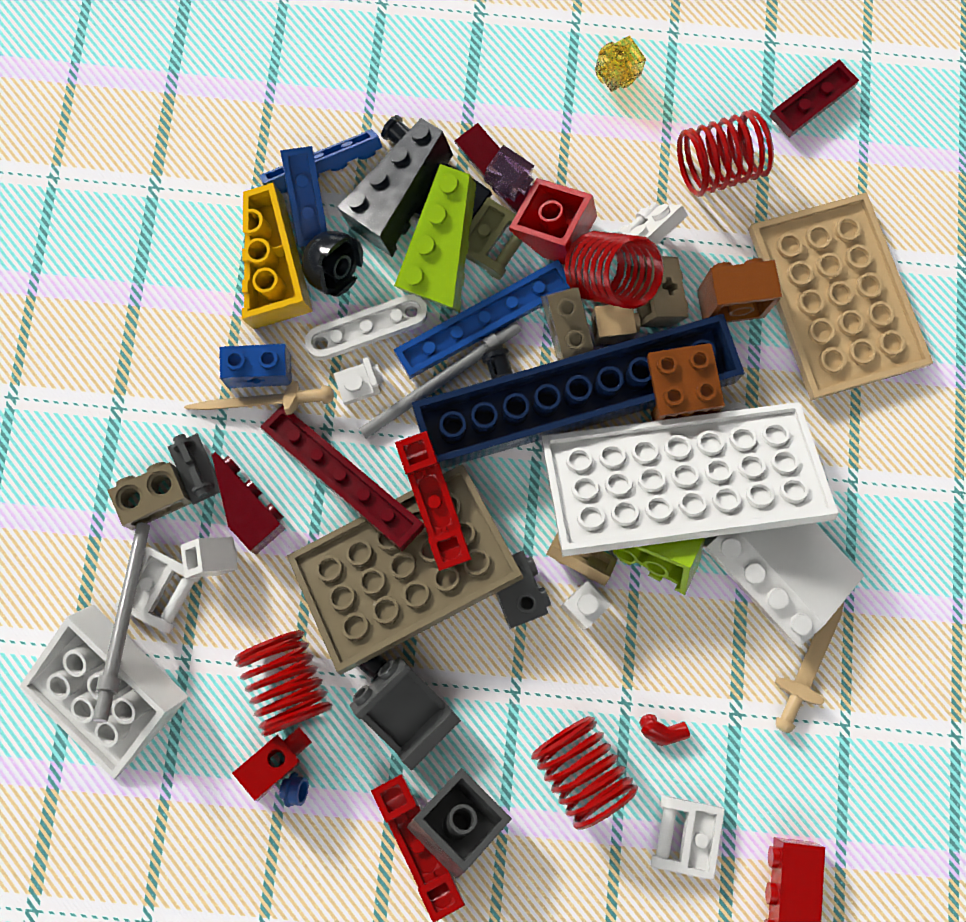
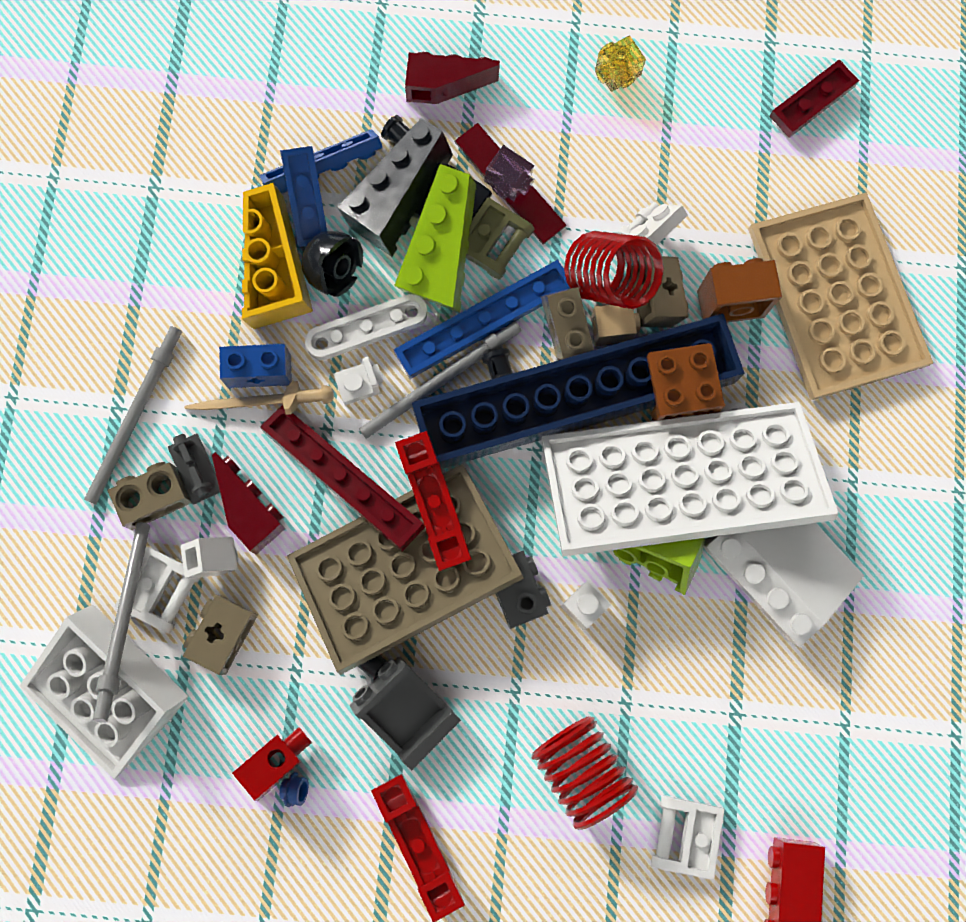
(161, 358): none -> light grey bar
(215, 653): none -> dark tan brick
(299, 712): red piece -> none
(441, 77): none -> dark red slope
(459, 823): dark grey brick -> none
(553, 218): red slope -> none
(594, 566): tan plate -> none
(661, 734): red arm -> none
(715, 151): red piece -> none
(800, 688): tan sword -> none

